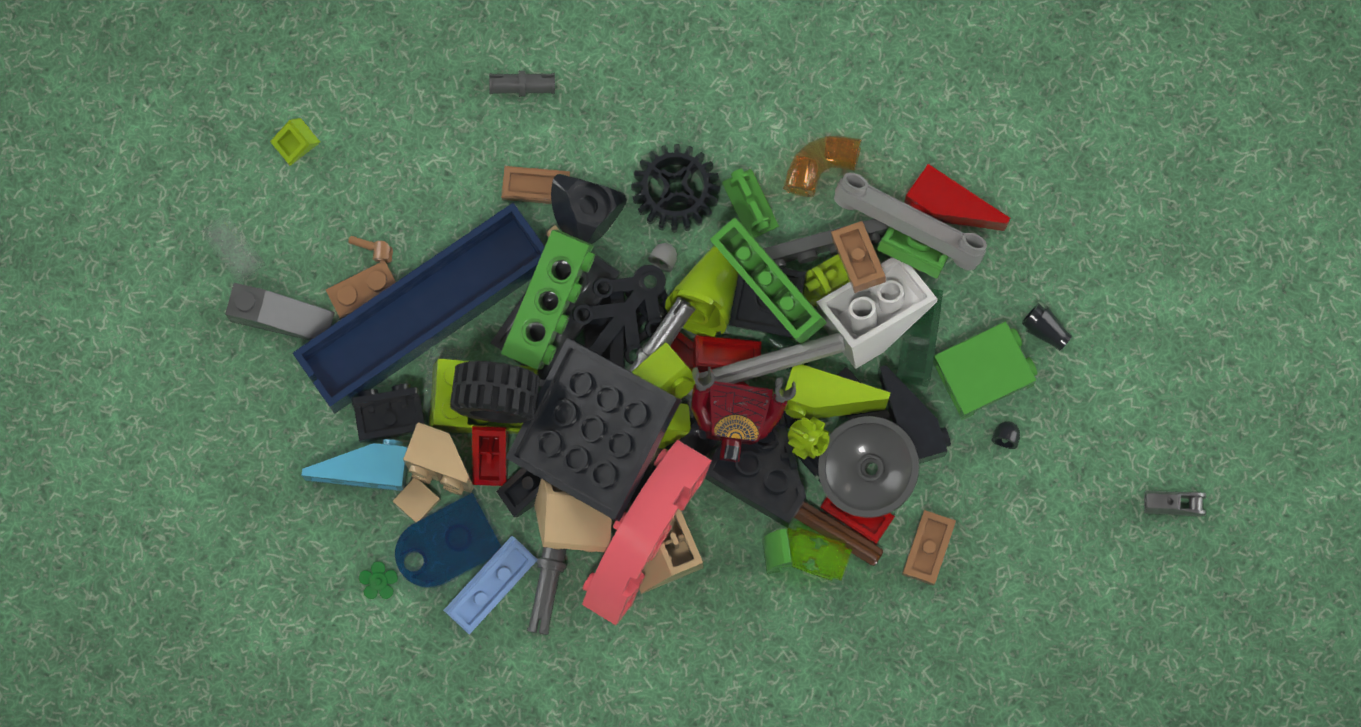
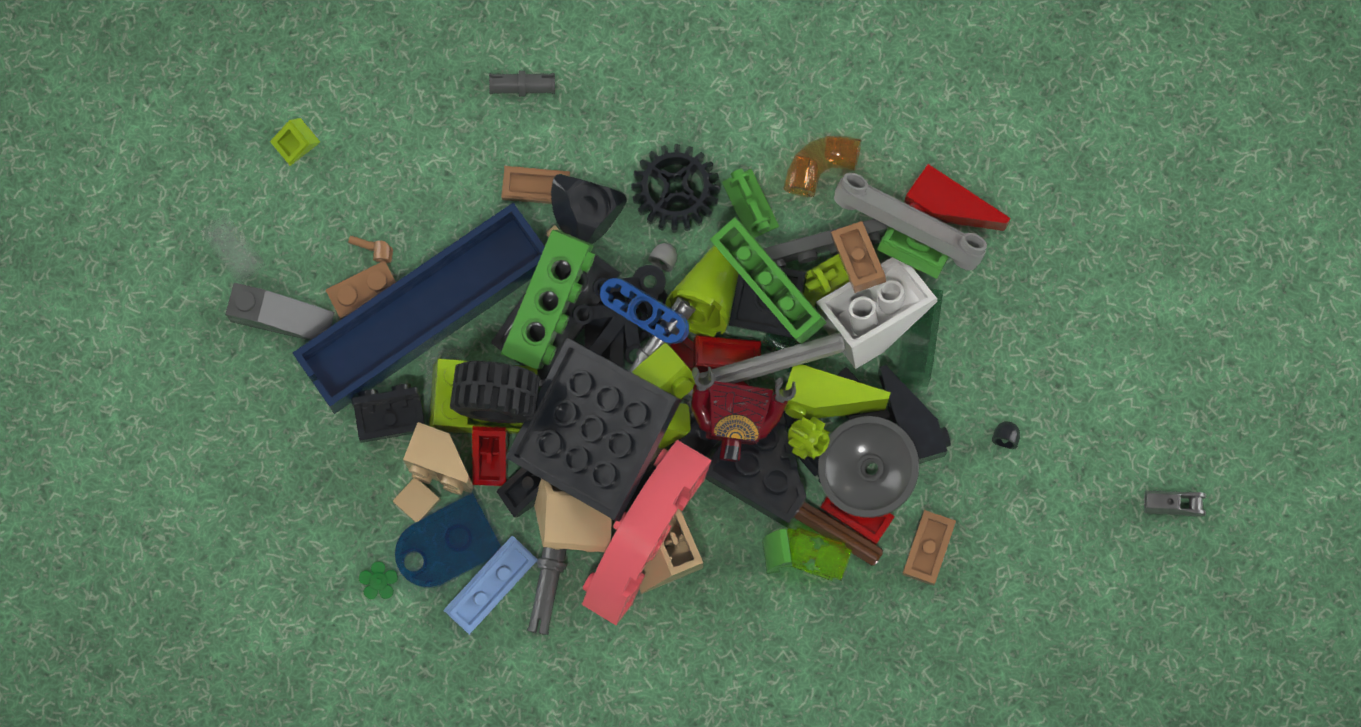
(369, 466): medium azure slope -> none
(619, 306): none -> blue beam
(985, 369): bright green panel -> none
(1045, 326): black cone -> none

